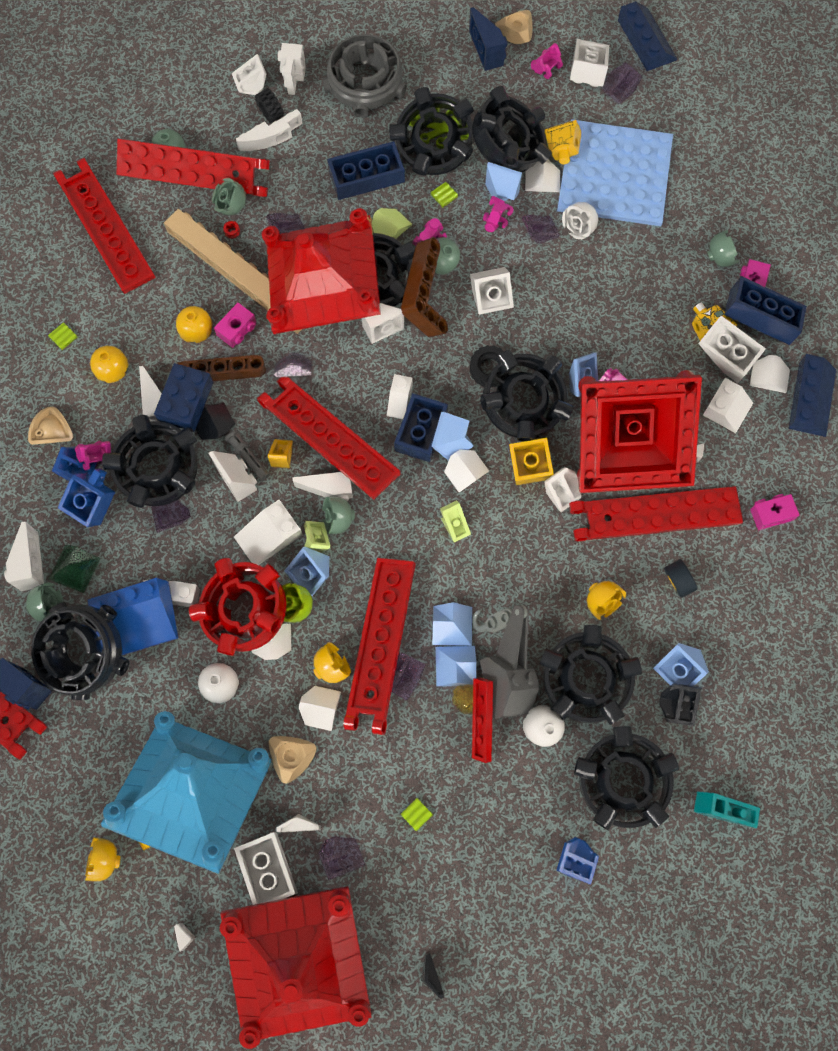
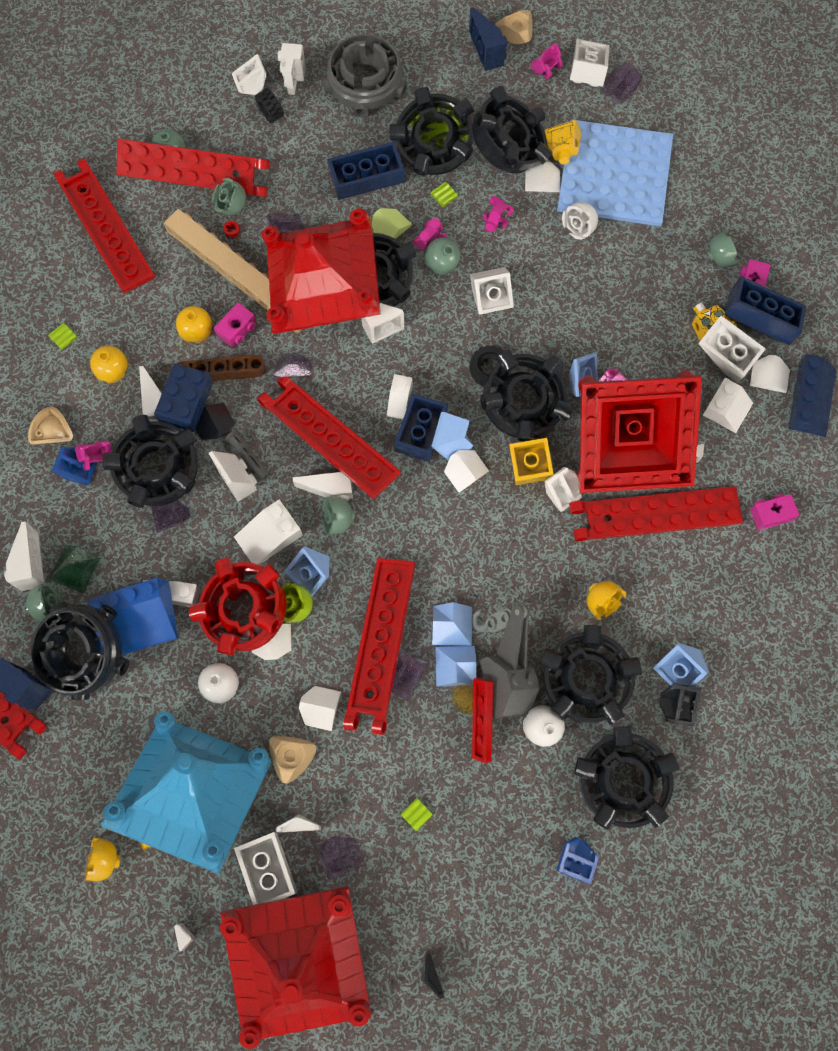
(87, 498): blue hinge -> none
(265, 136): white slope -> none
(280, 453): yellow slope -> none
(316, 536): yellowish green slope -> none
(330, 665): yellow cylinder -> none
(418, 288): reddish brown beam -> none
(455, 521): yellowish green slope -> none
(502, 181): light blue slope -> none
(540, 228): clear purple slope -> none
(645, 36): dark blue slope -> none
(681, 578): black wheel -> none
(726, 809): teal slope -> none

